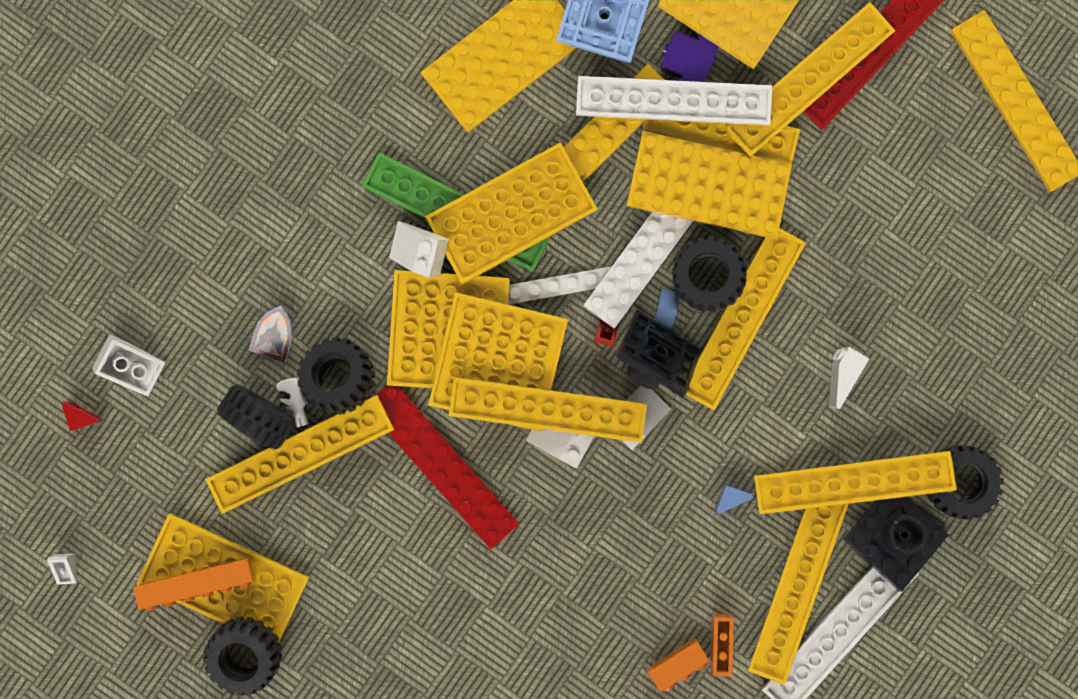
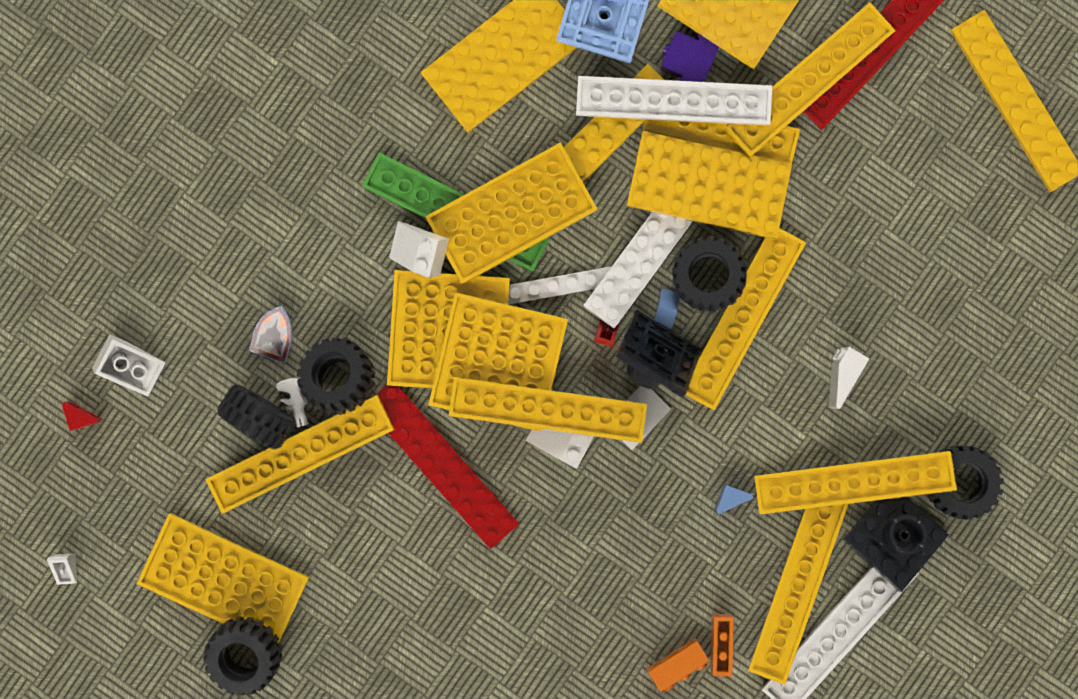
(194, 583): orange brick -> none

